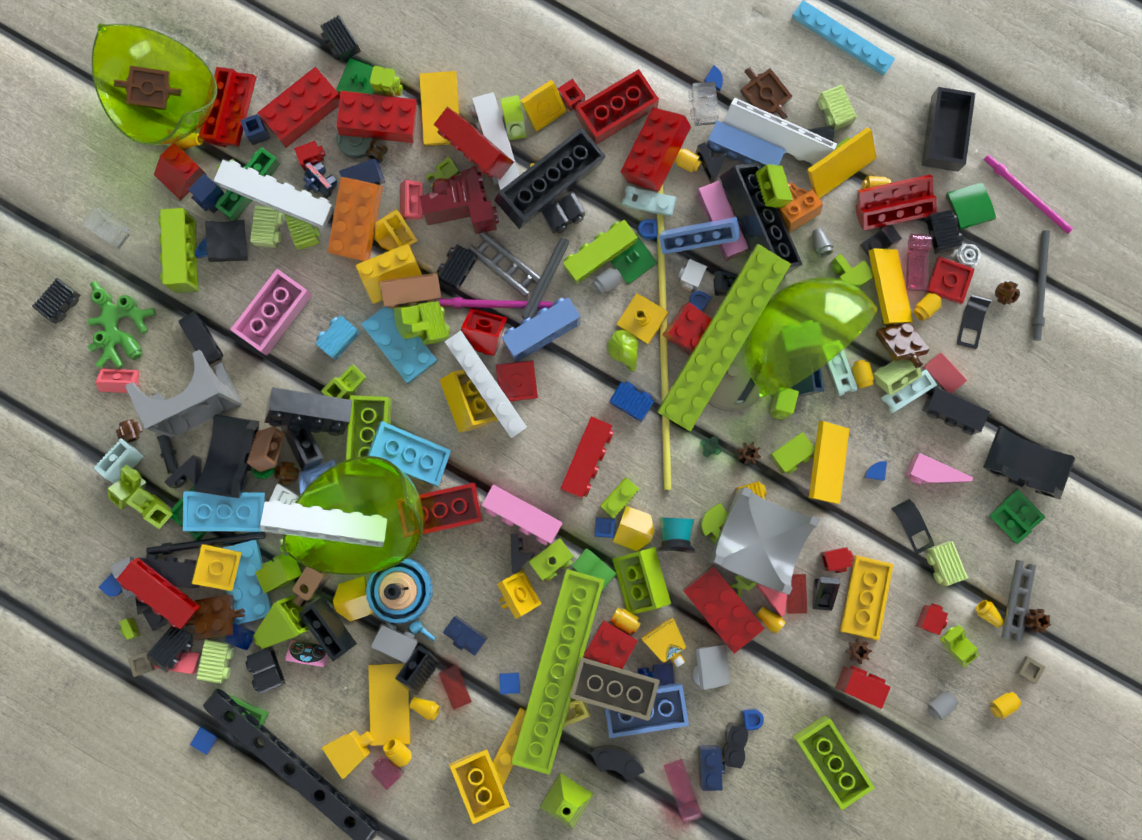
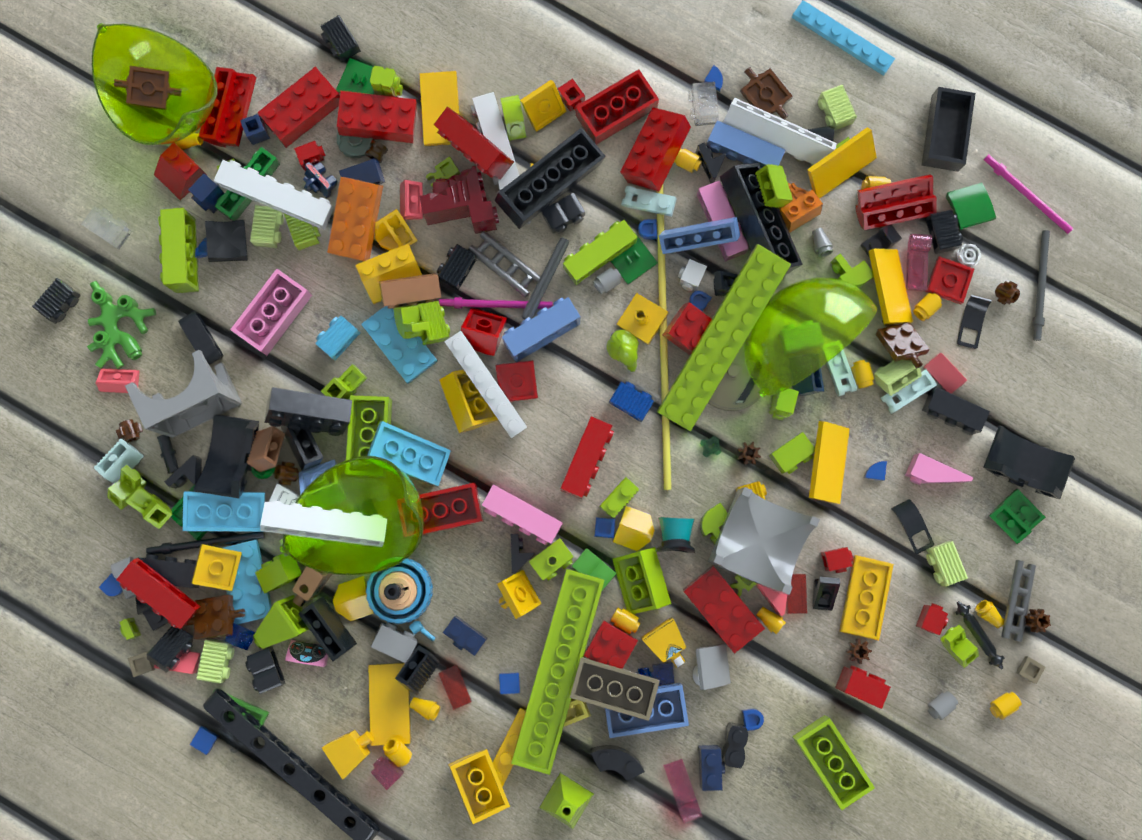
(980, 635): none -> black wheel

